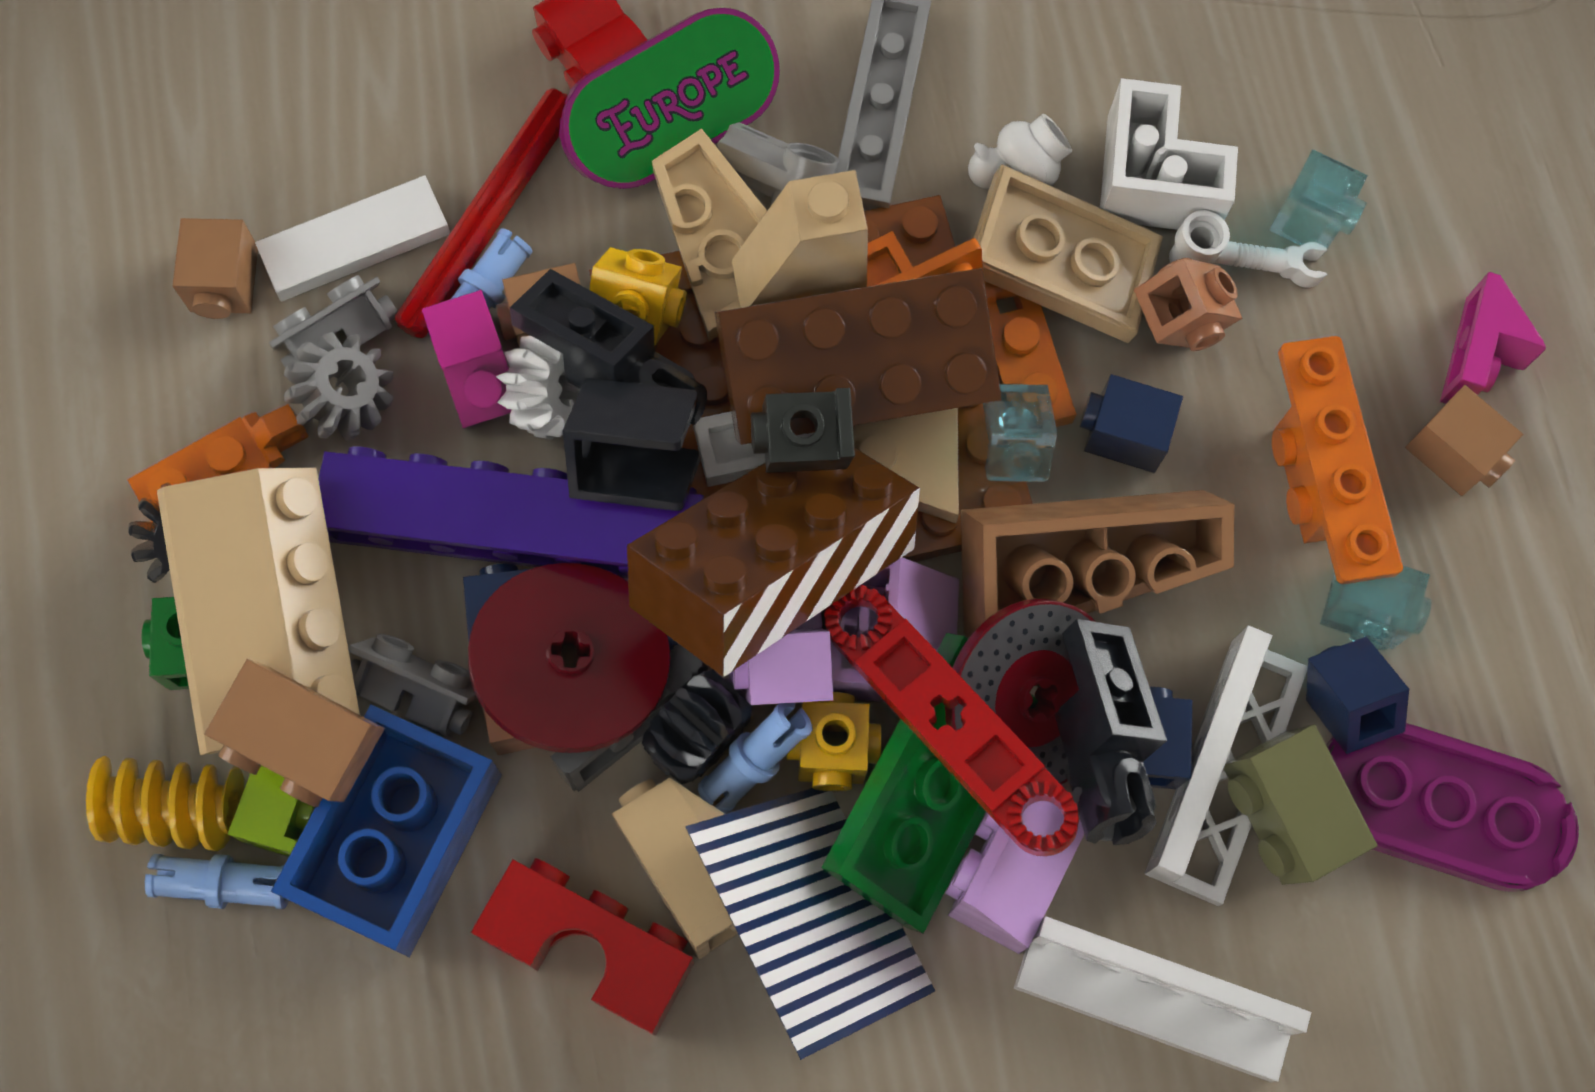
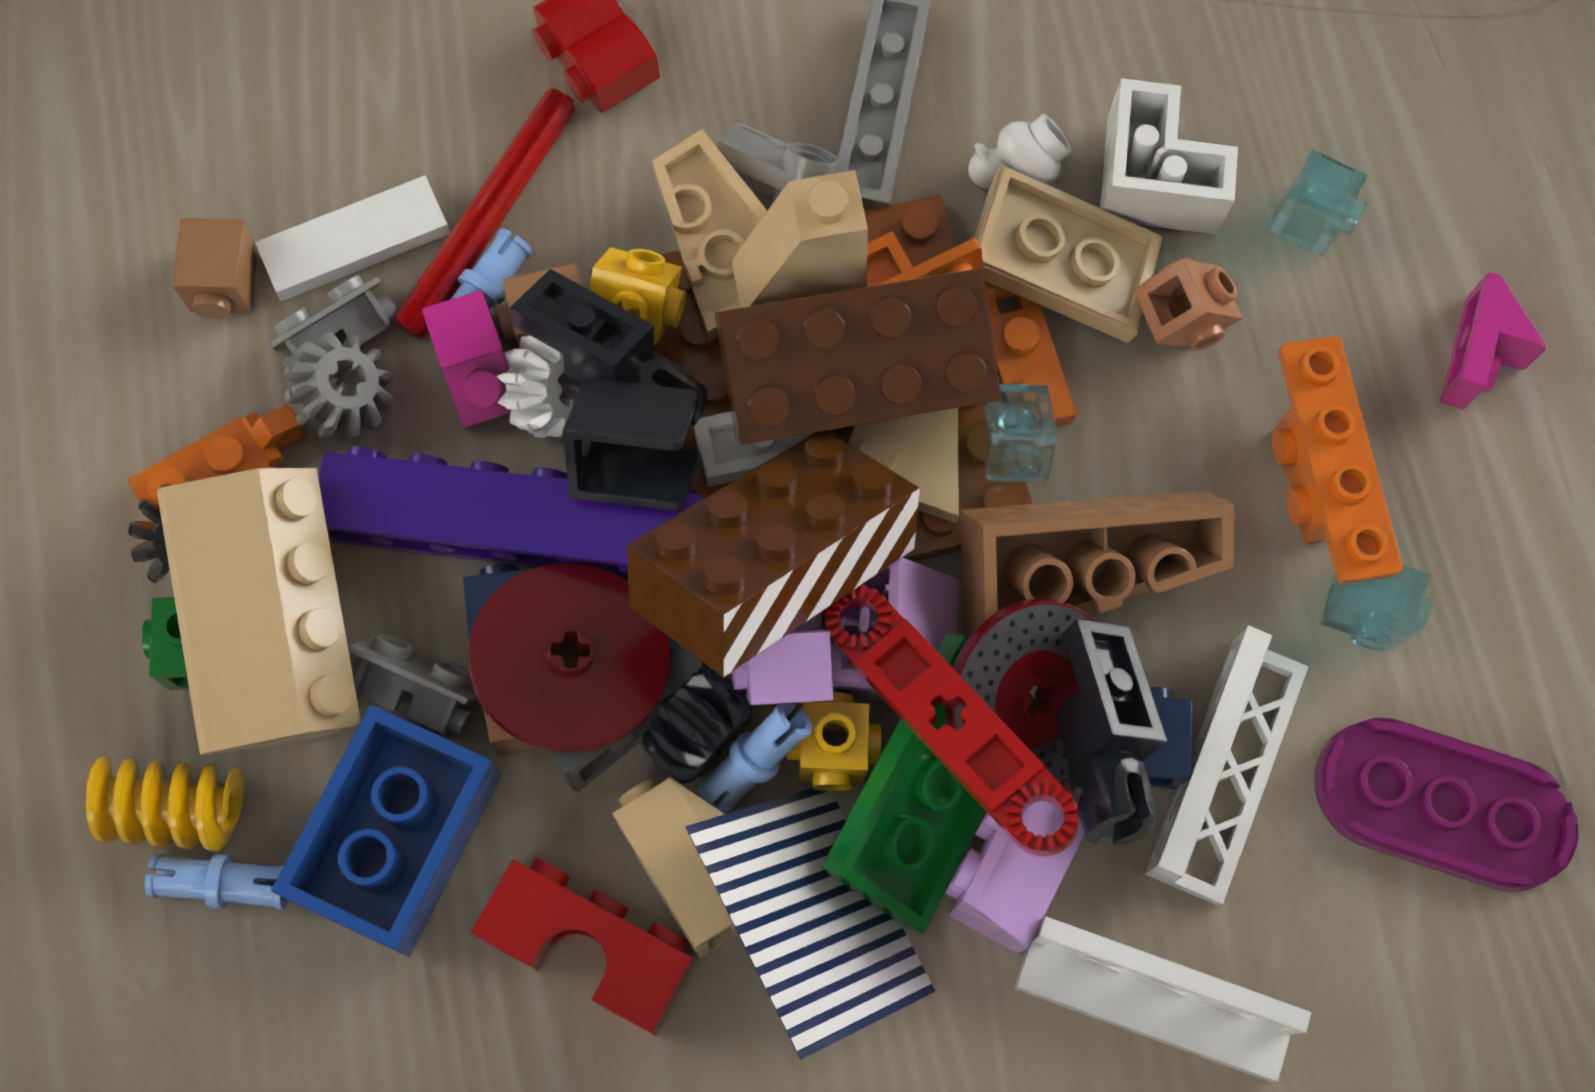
(268, 815): lime brick -> none
(292, 733): medium nougat brick -> none
(686, 79): green tile -> none
(826, 449): pearl dark grey brick -> none
(1130, 423): dark blue brick -> none
(1206, 239): white brick -> none
(1298, 806): olive brick -> none
(1357, 694): dark blue brick -> none
(1466, 442): medium nougat brick -> none

